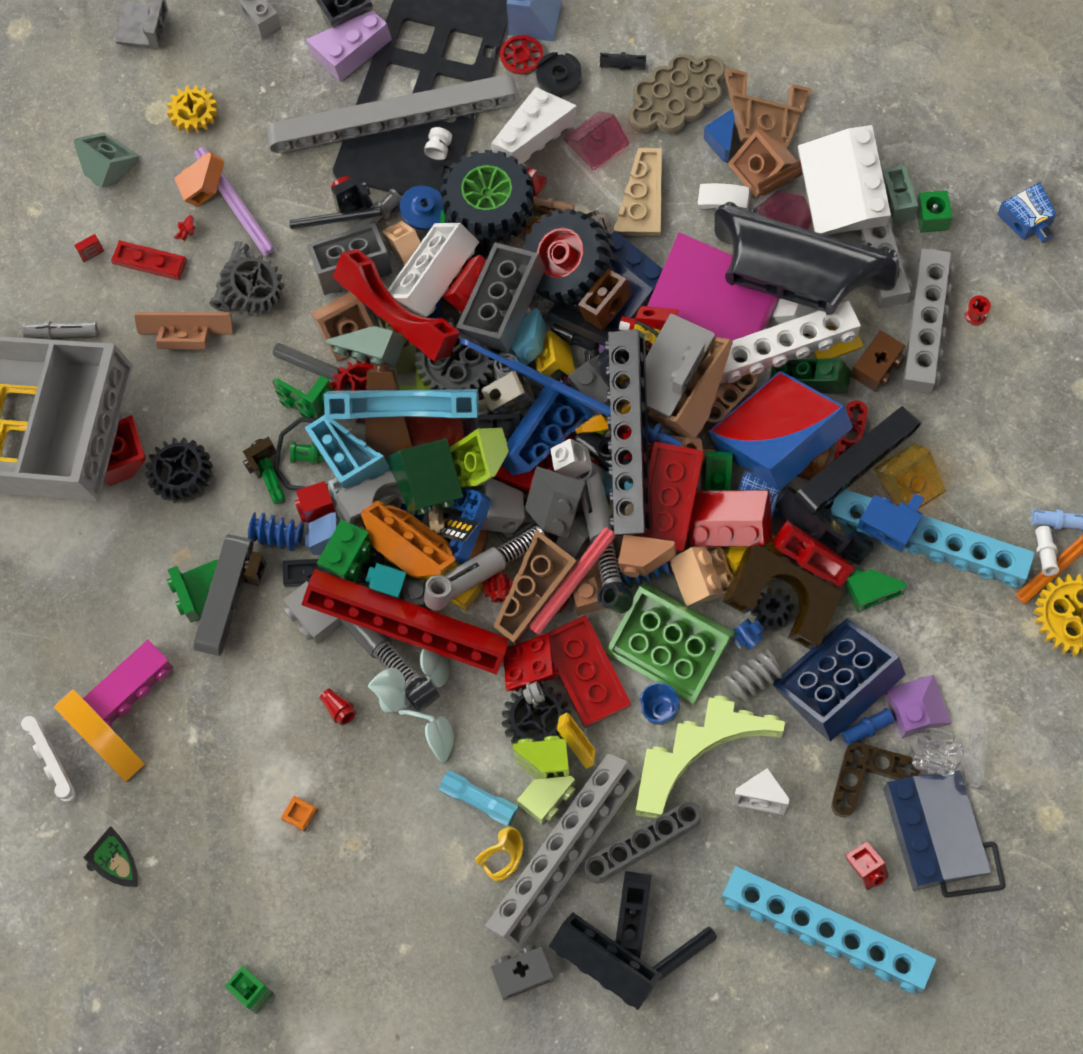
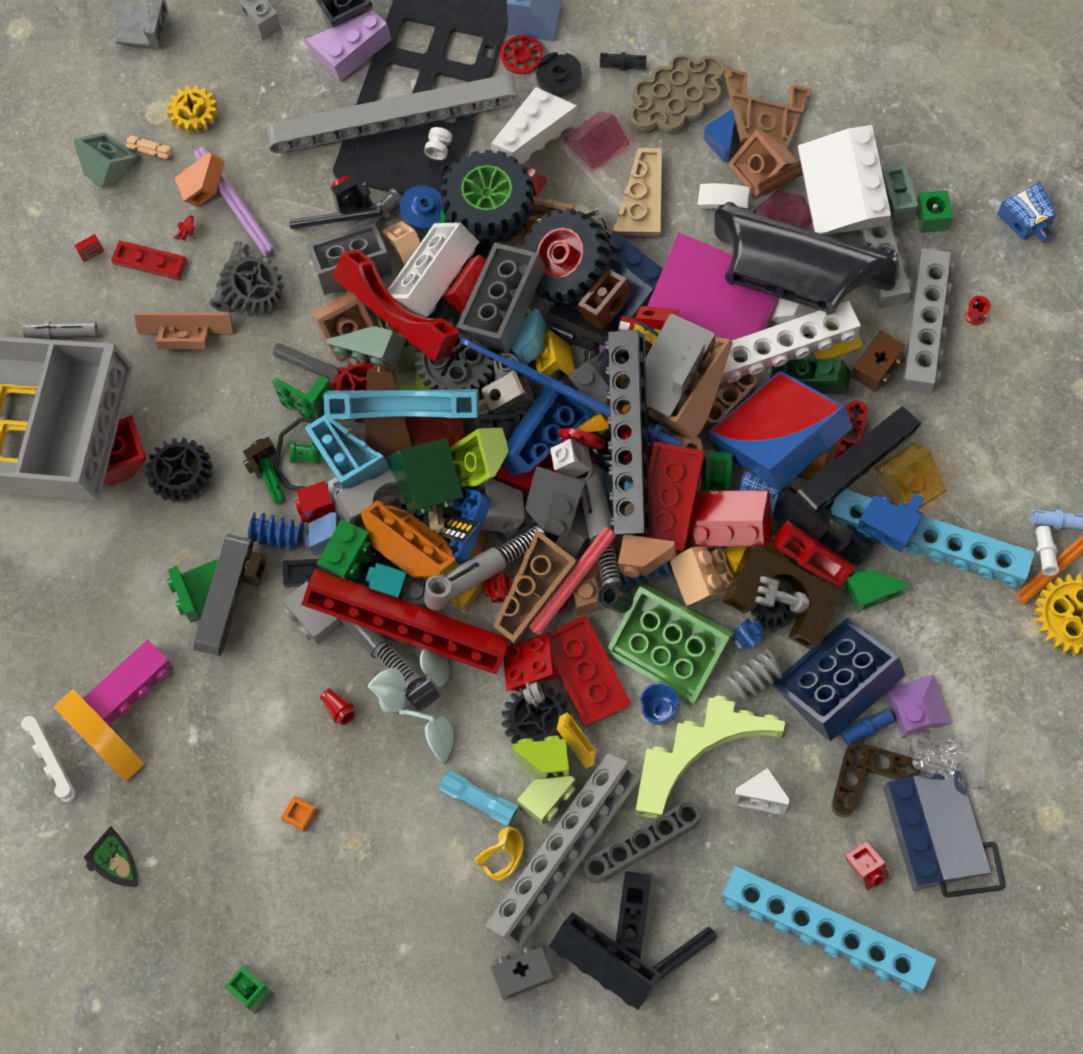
(148, 147): none -> light nougat axle
(585, 438): none -> red wheel
(797, 602): none -> light grey hinge

